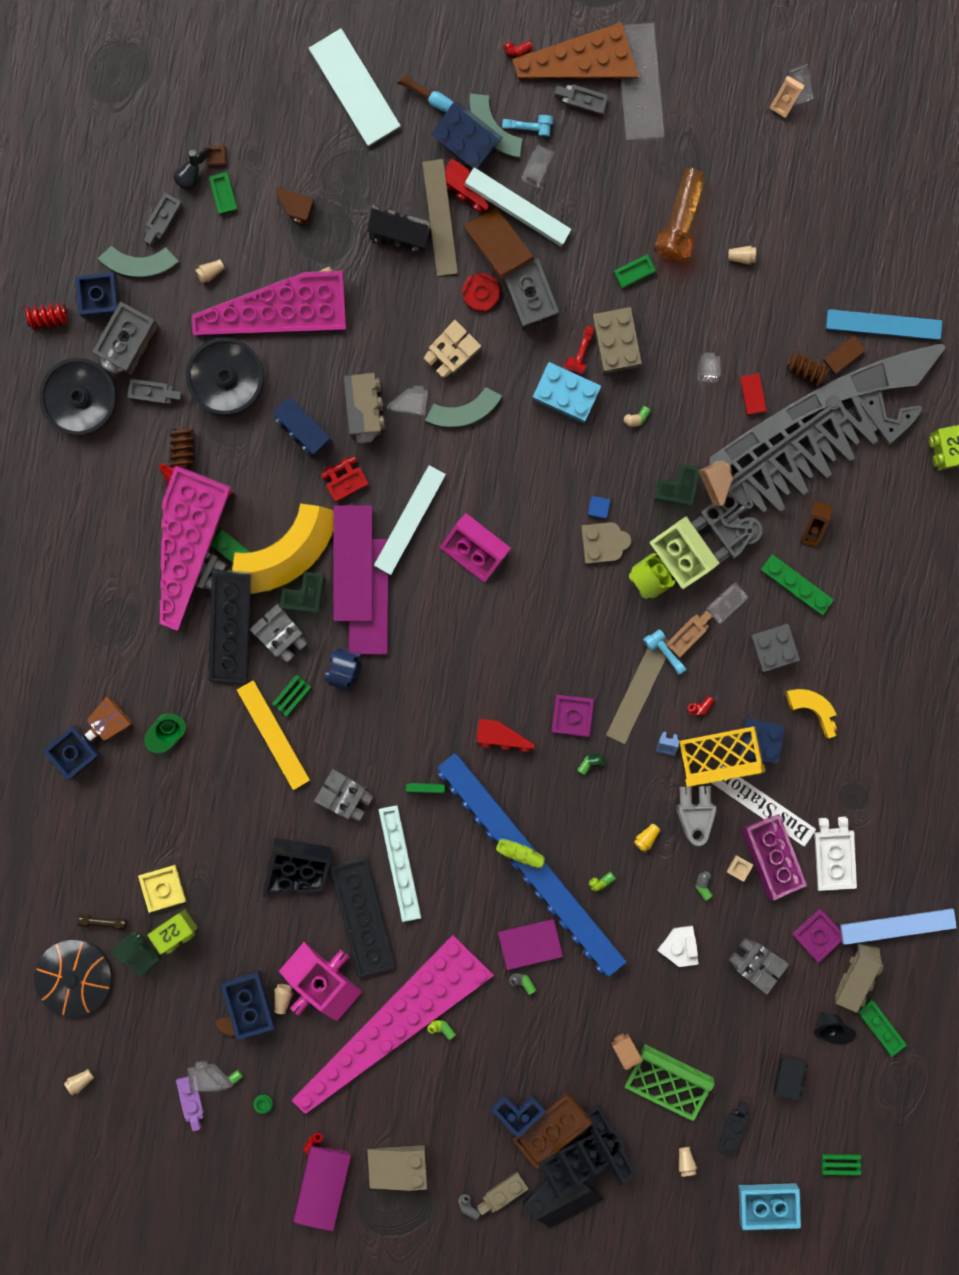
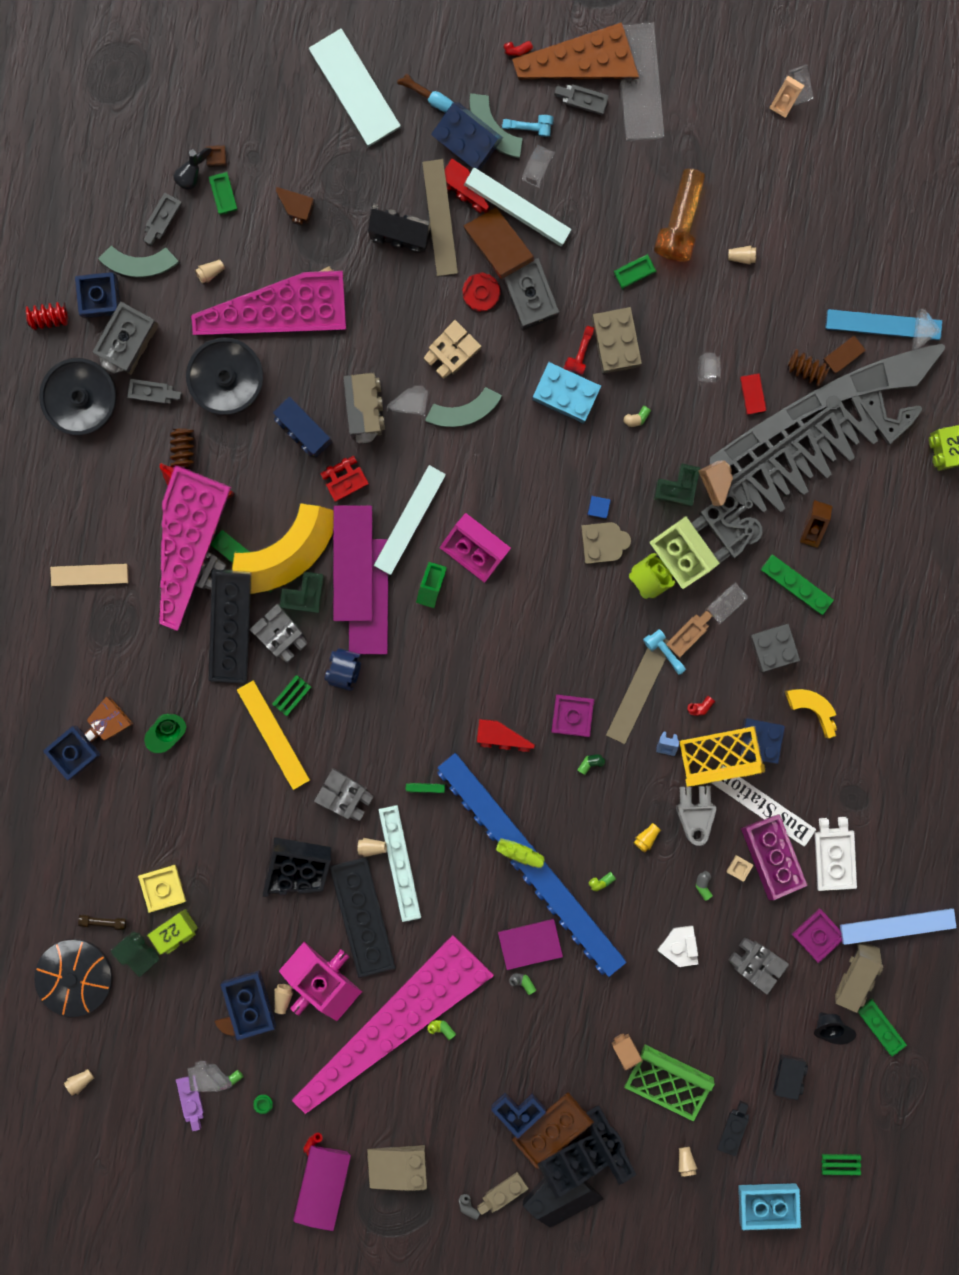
(89, 575): none -> tan tile
(371, 847): none -> tan cone
(431, 584): none -> green slope
(924, 329): none -> clear slope

